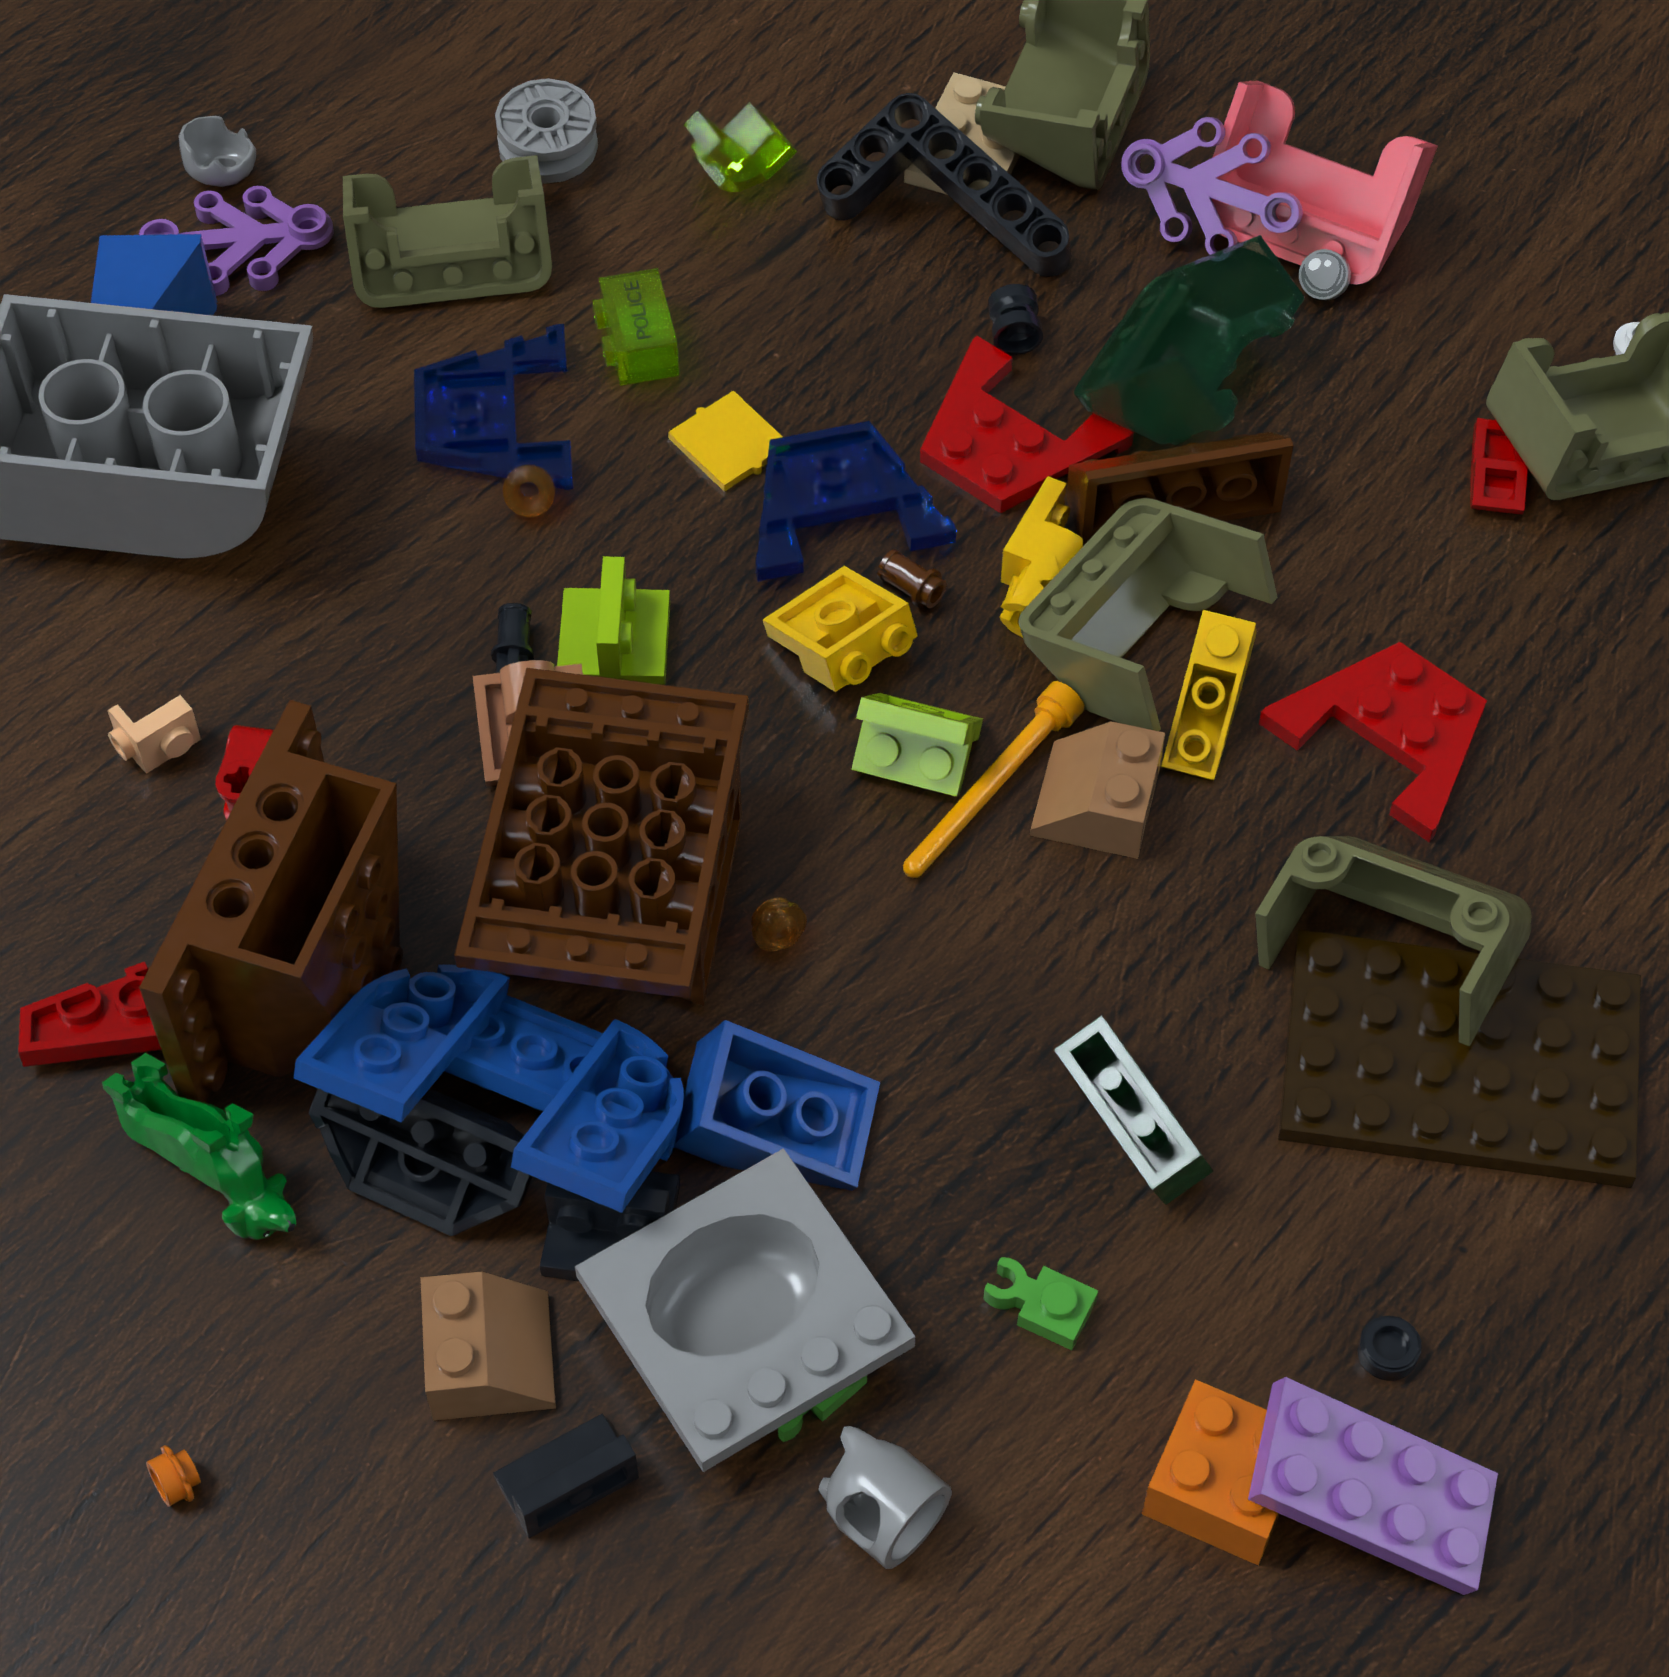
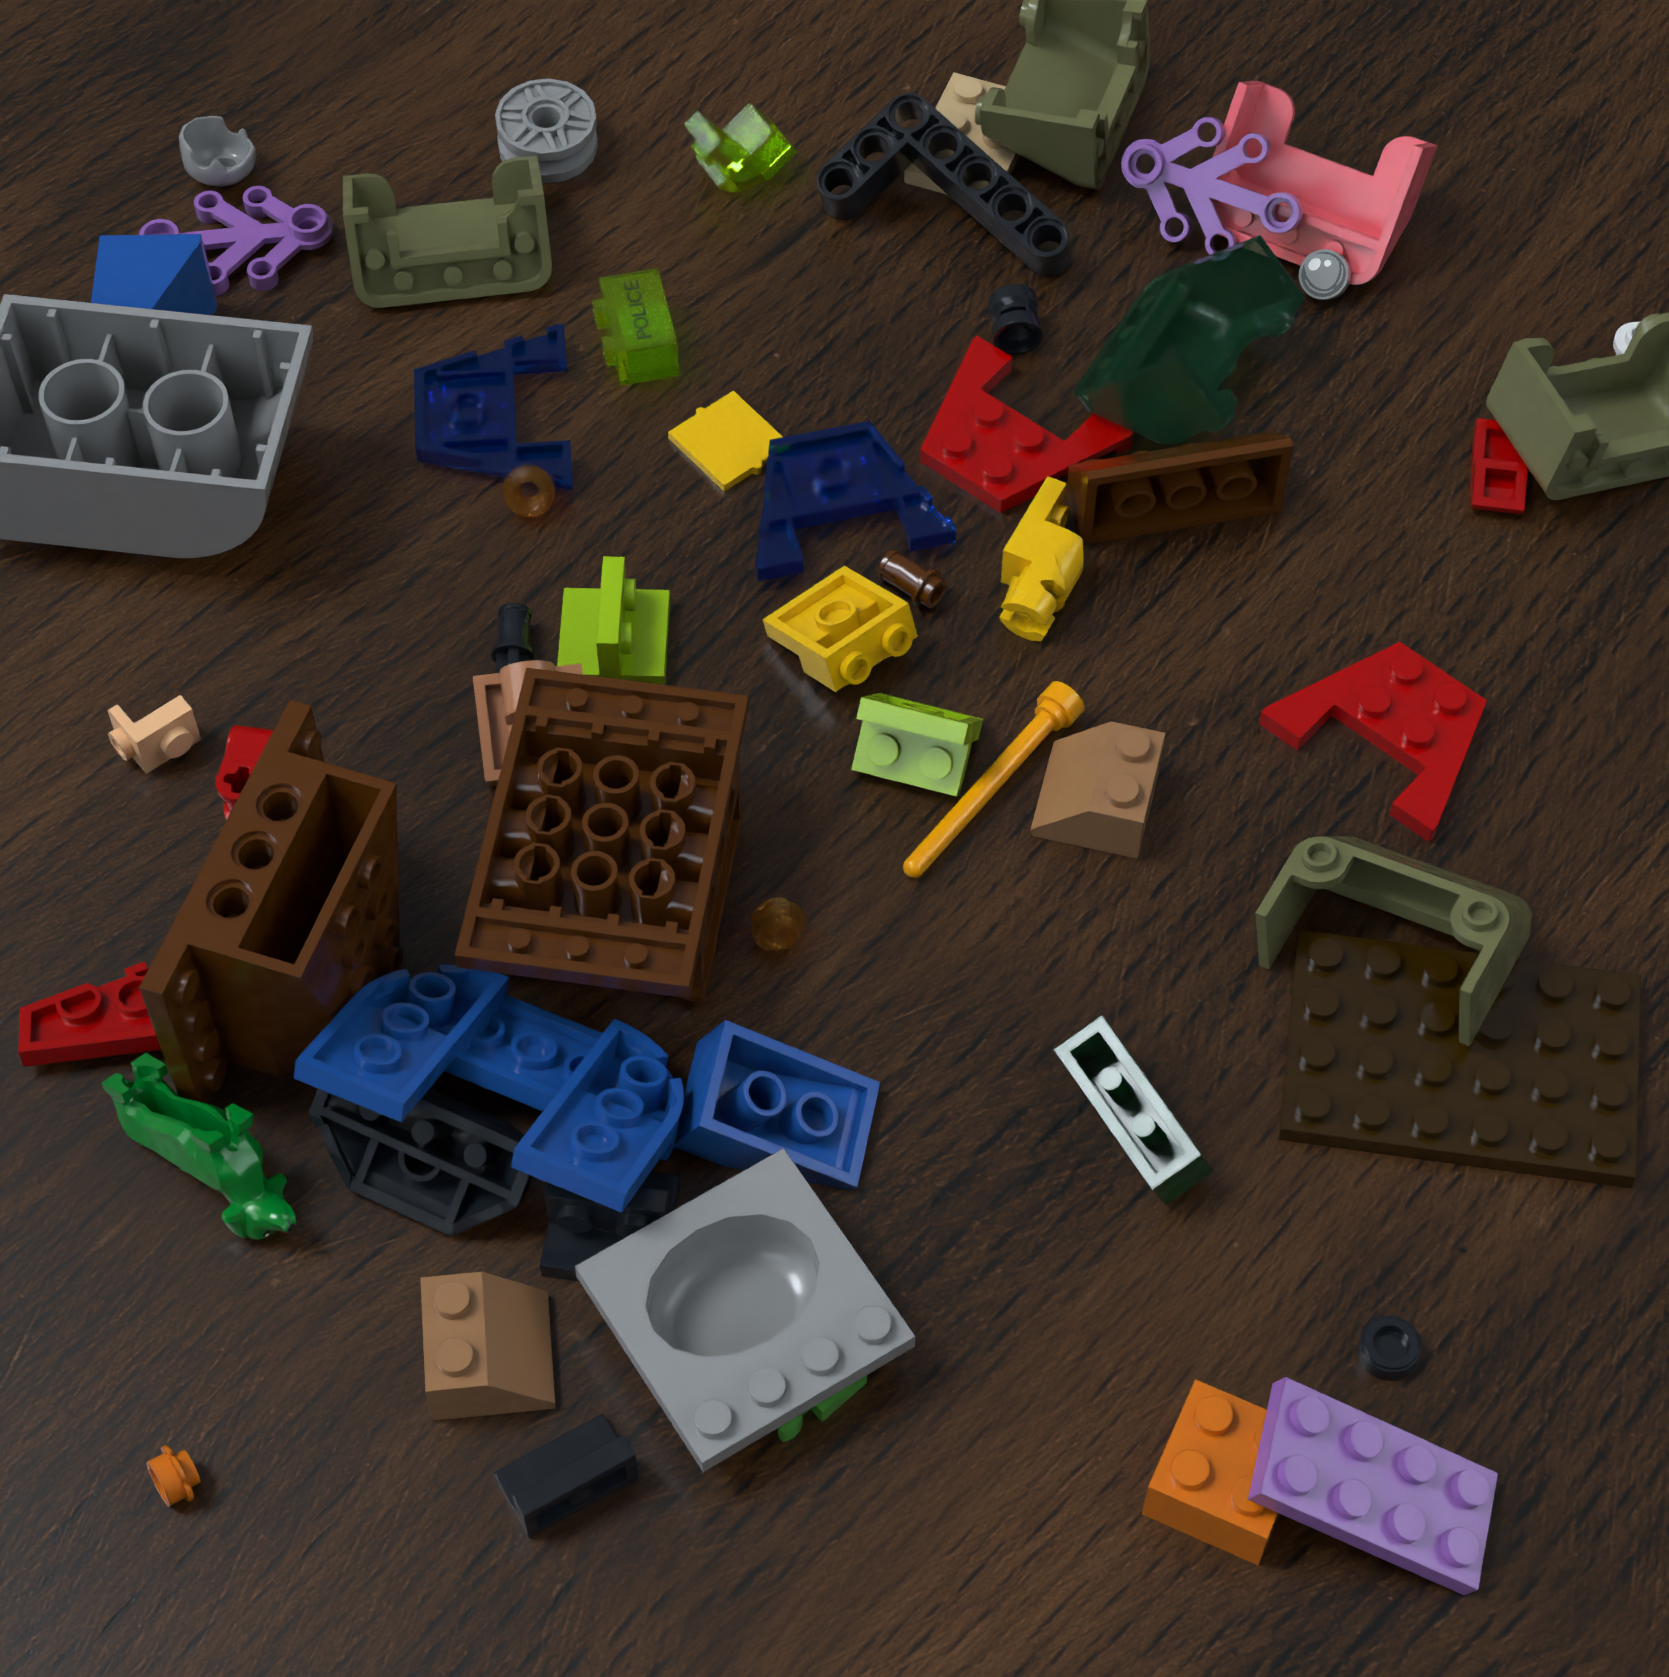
(883, 1497): light grey piece -> none
(1049, 1306): bright green plate -> none
(1121, 585): olive windscreen -> none
(1209, 694): yellow slope -> none

